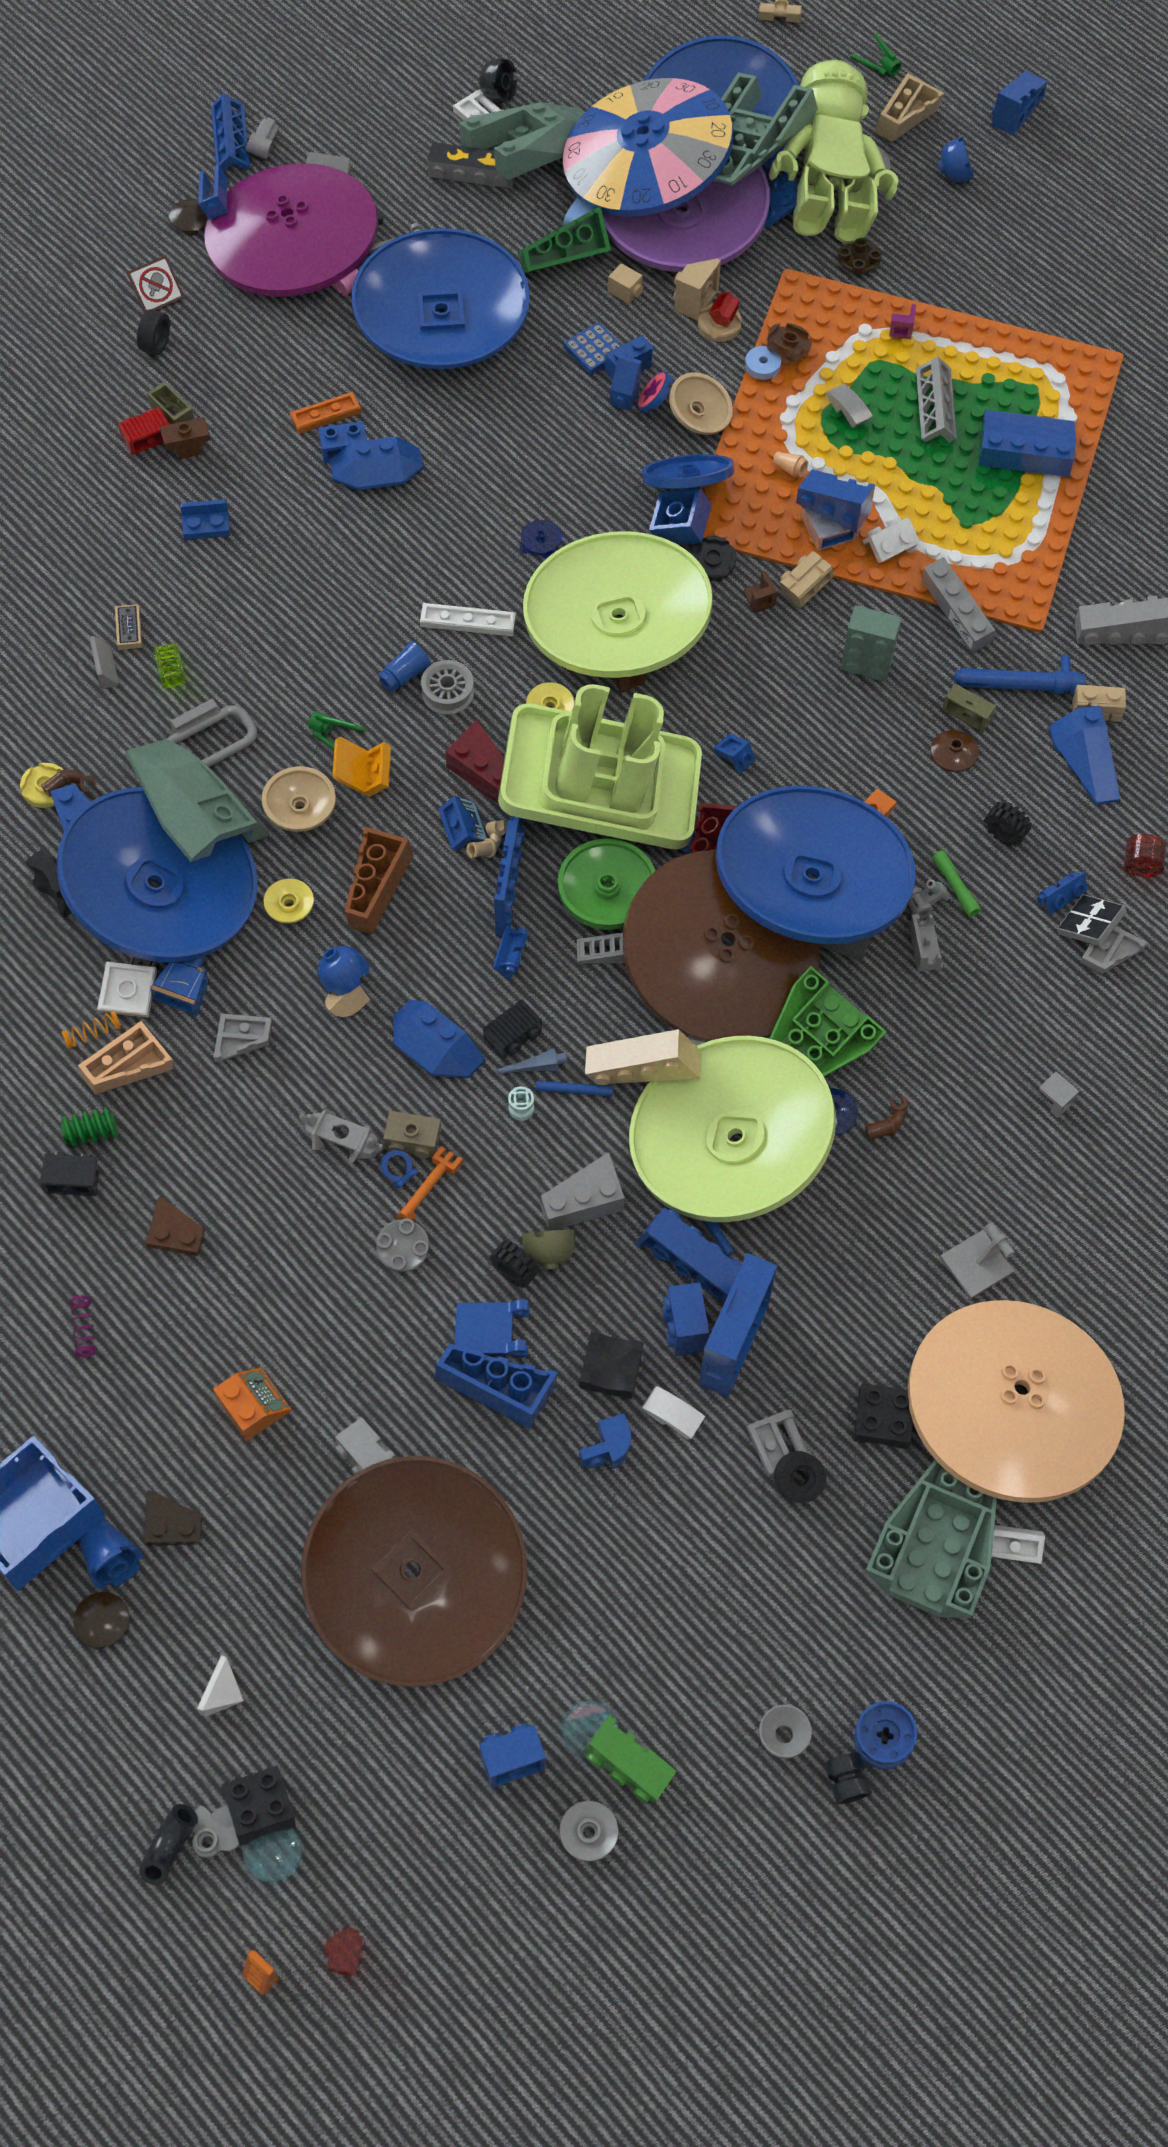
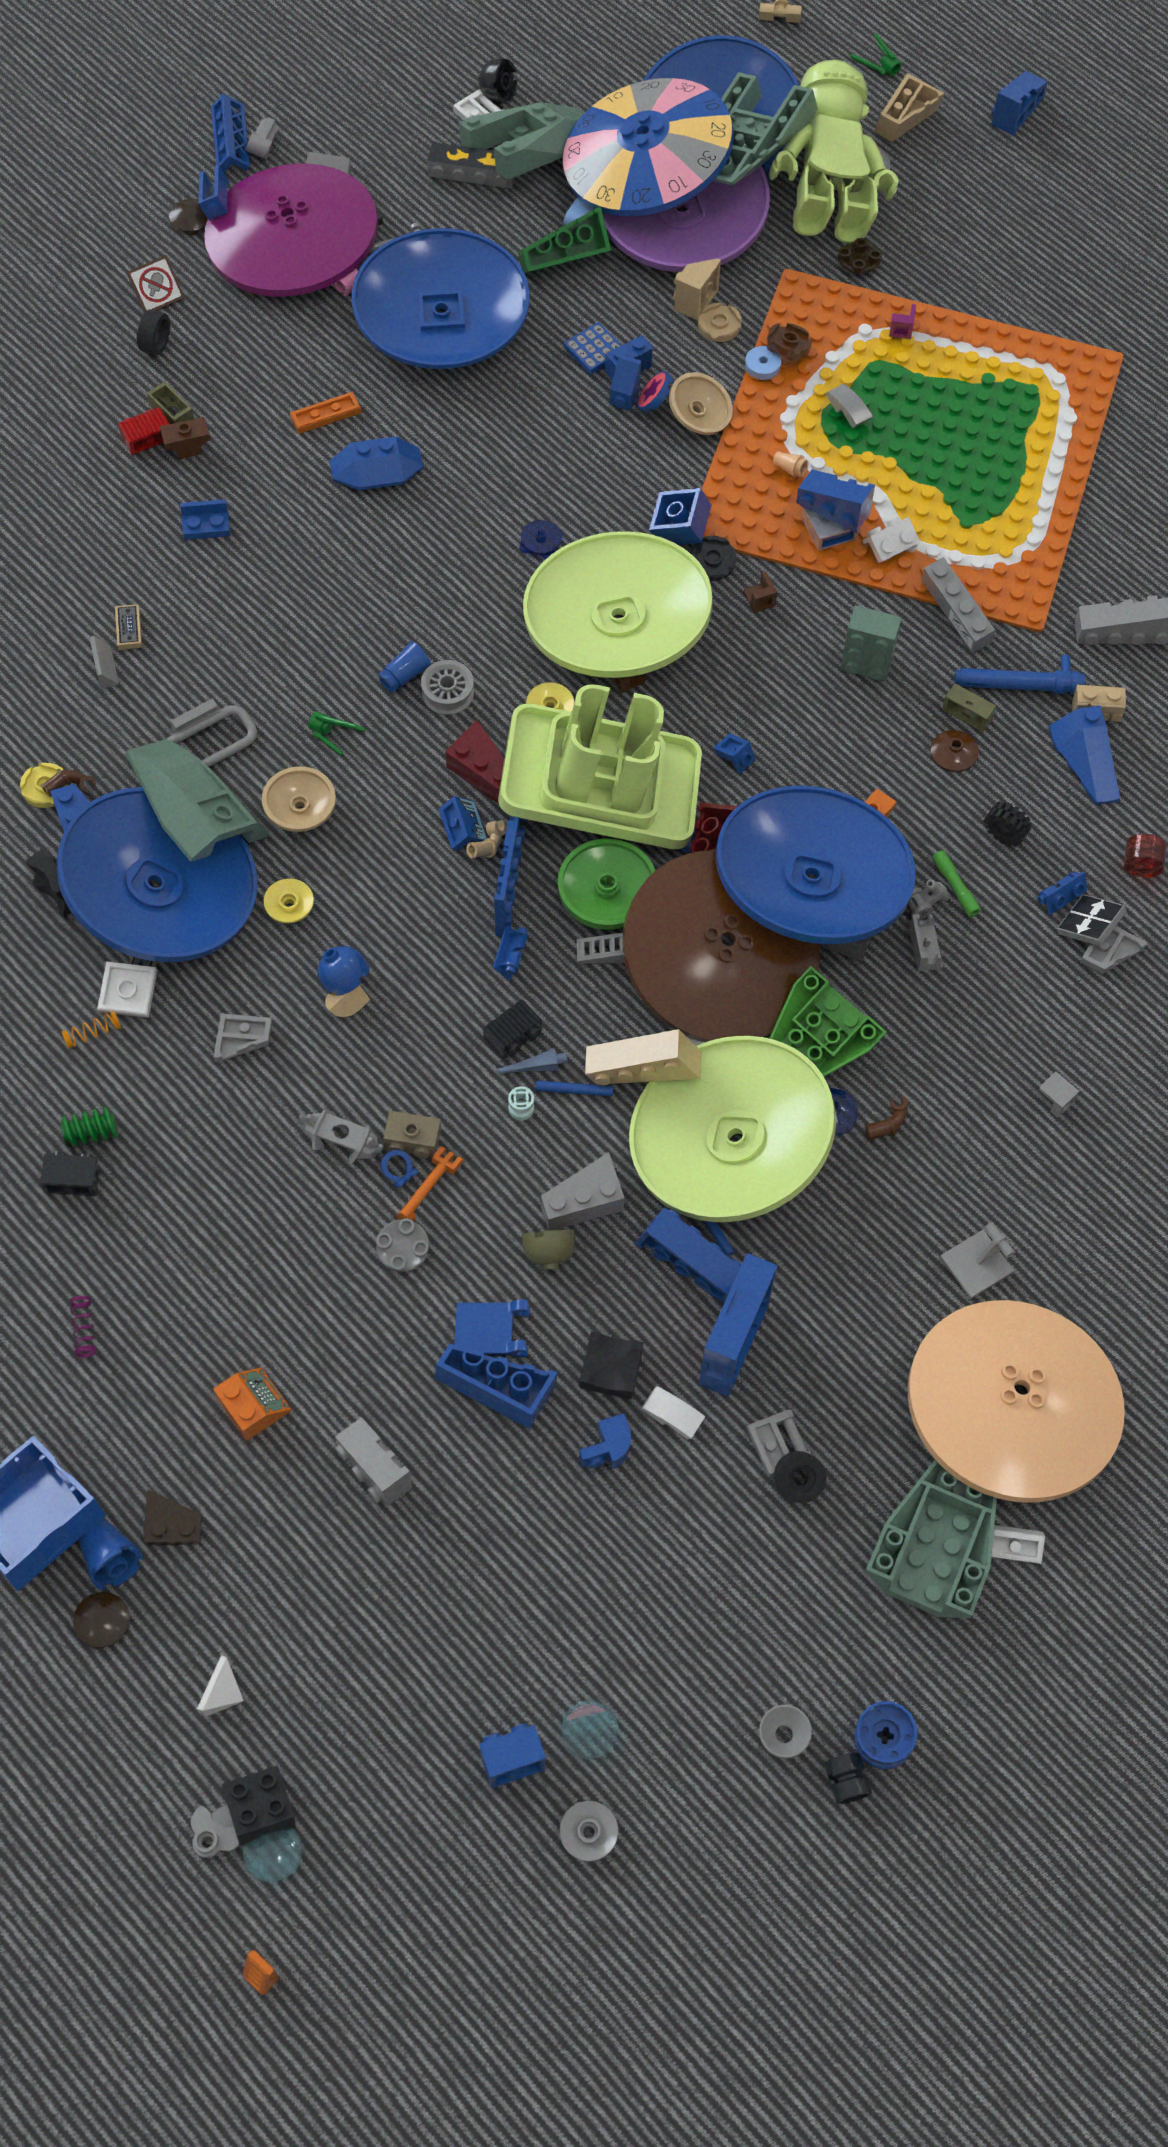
(125, 1060): light nougat wedge -> none
(167, 1844): black cylinder -> none
(171, 678): clear neon green slope -> none
(174, 1230): reddish brown wing -> none
(181, 985): blue torso -> none
(337, 437): blue brick -> none
(345, 1952): clear red brick -> none
(361, 768): light orange bracket -> none
(376, 876): dark orange wedge -> none
(434, 1041): blue wedge -> none
(466, 1581): reddish brown dish -> none
(468, 619): white tile -> none
(514, 1263): black tyre -> none
(625, 283): tan brick -> none
(628, 1761): bright green wedge -> none
(686, 1319): blue brick -> none
(688, 471): blue dish -> none
(724, 309): red piece -> none
(782, 198): blue bracket -> none
(806, 578): tan brick -> none
(883, 1416): black brick -> none
(941, 396): light grey fence -> none
(955, 161): blue cylinder -> none
(1027, 443): blue slope -> none

